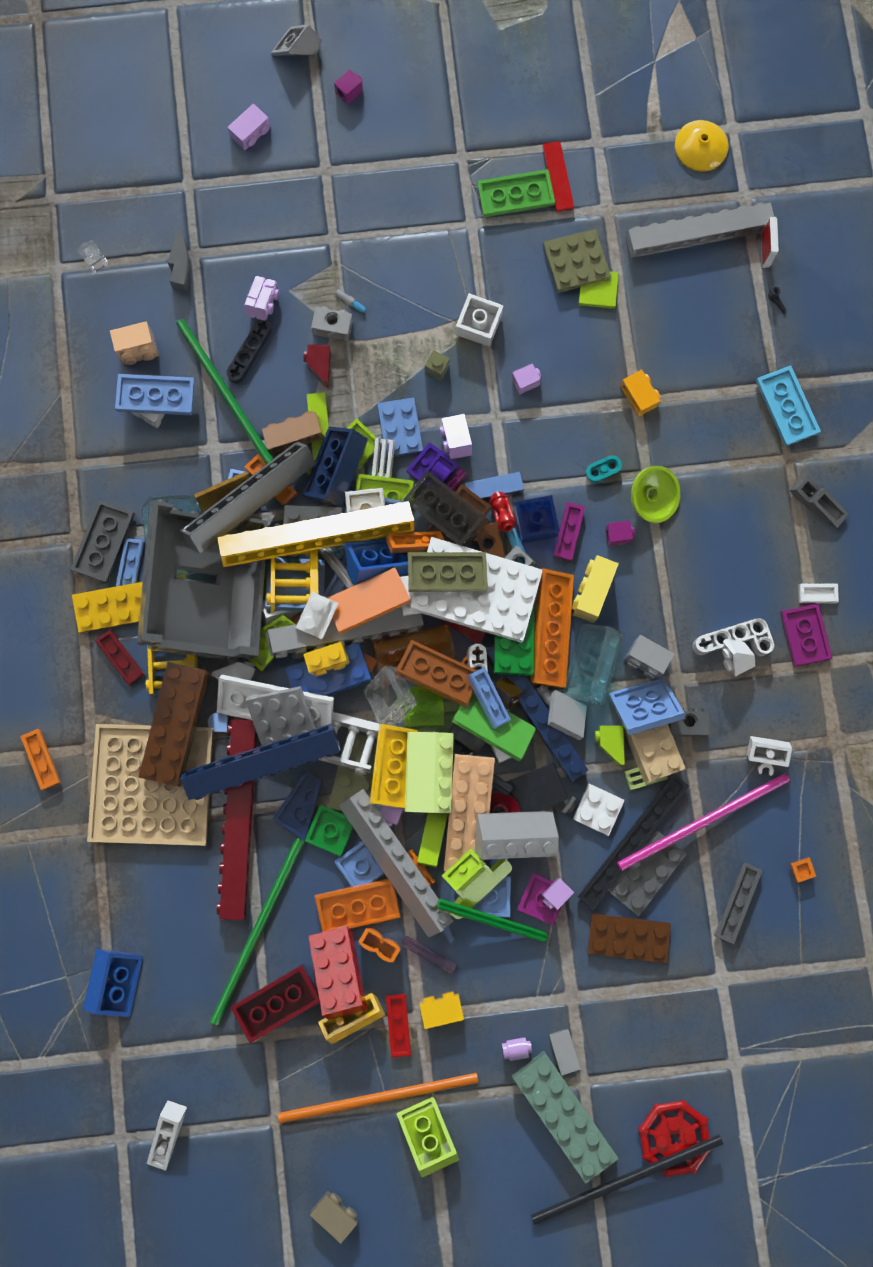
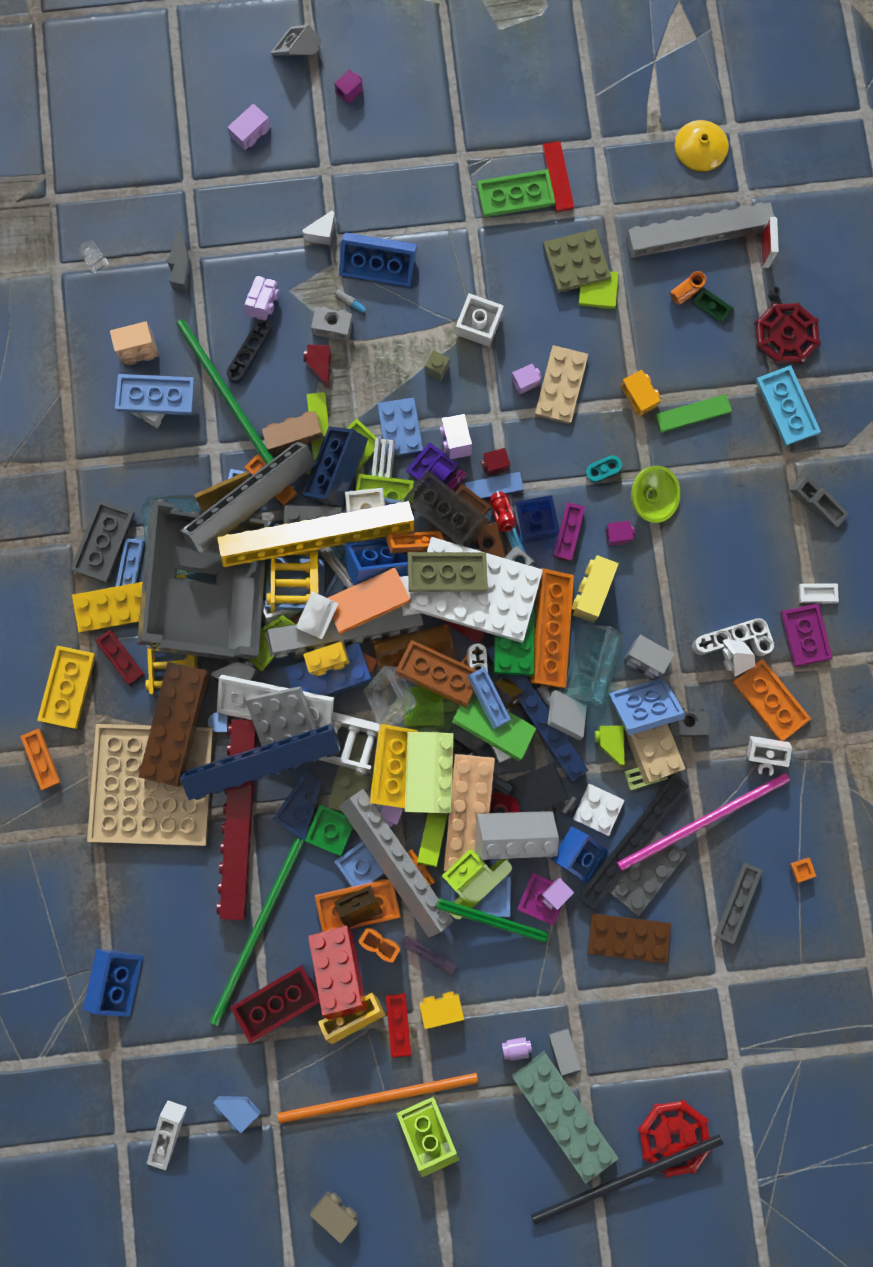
(66, 687): none -> yellow plate
(238, 1110): none -> medium blue slope
(321, 230): none -> white slope
(358, 907): none -> dark brown panel
(377, 259): none -> blue slope
(495, 462): none -> dark red brick
(561, 384): none -> tan plate
(579, 854): none -> blue slope
(688, 288): none -> orange piece
(693, 413): none -> bright green tile
(713, 305): none -> dark green slope
(771, 700): none -> orange tile
(780, 340): none -> dark red plate

